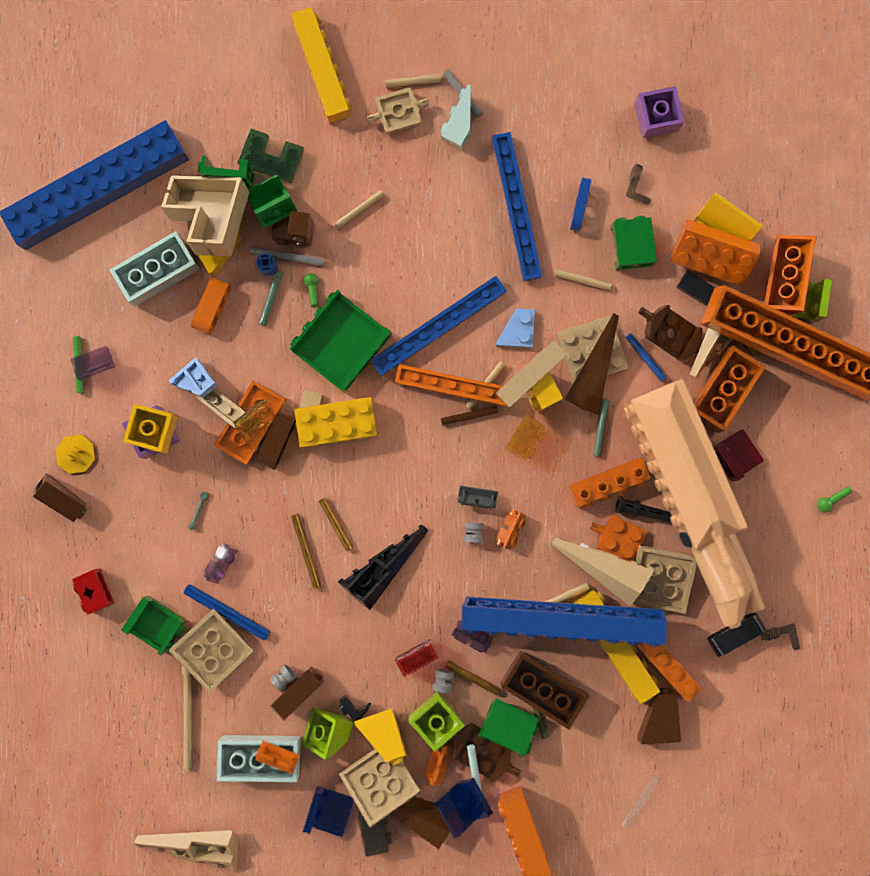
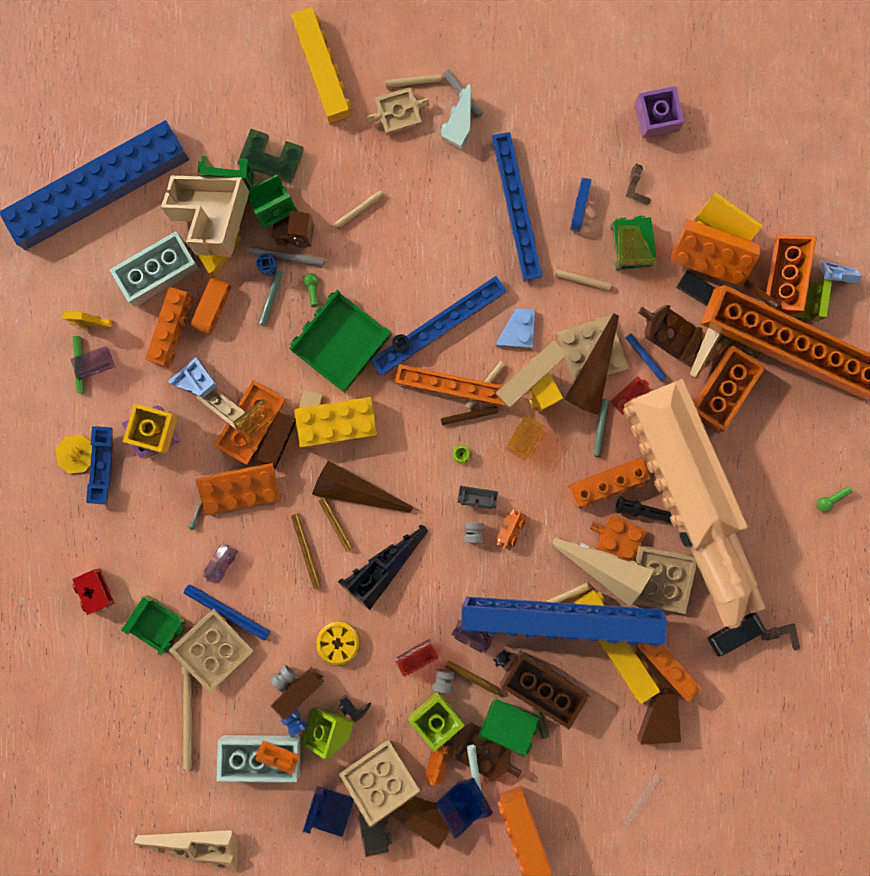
(59, 498): reddish brown slope -> none
(85, 320): none -> yellow wing
(100, 465): none -> blue slope
(169, 327): none -> orange brick
(238, 489): none -> orange plate
(294, 723): none -> blue wheel
(328, 650): none -> yellow wheel
(342, 485): none -> reddish brown wedge
(384, 735): yellow slope -> none
(398, 338): none -> black bush
(466, 454): none -> lime plate
(502, 659): none -> black plate
(633, 247): none -> clear yellow wing
(633, 390): none -> clear red hinge
(737, 455): dark red bracket -> none
(762, 295): none -> reddish brown bar
(838, 272): none -> light blue wing

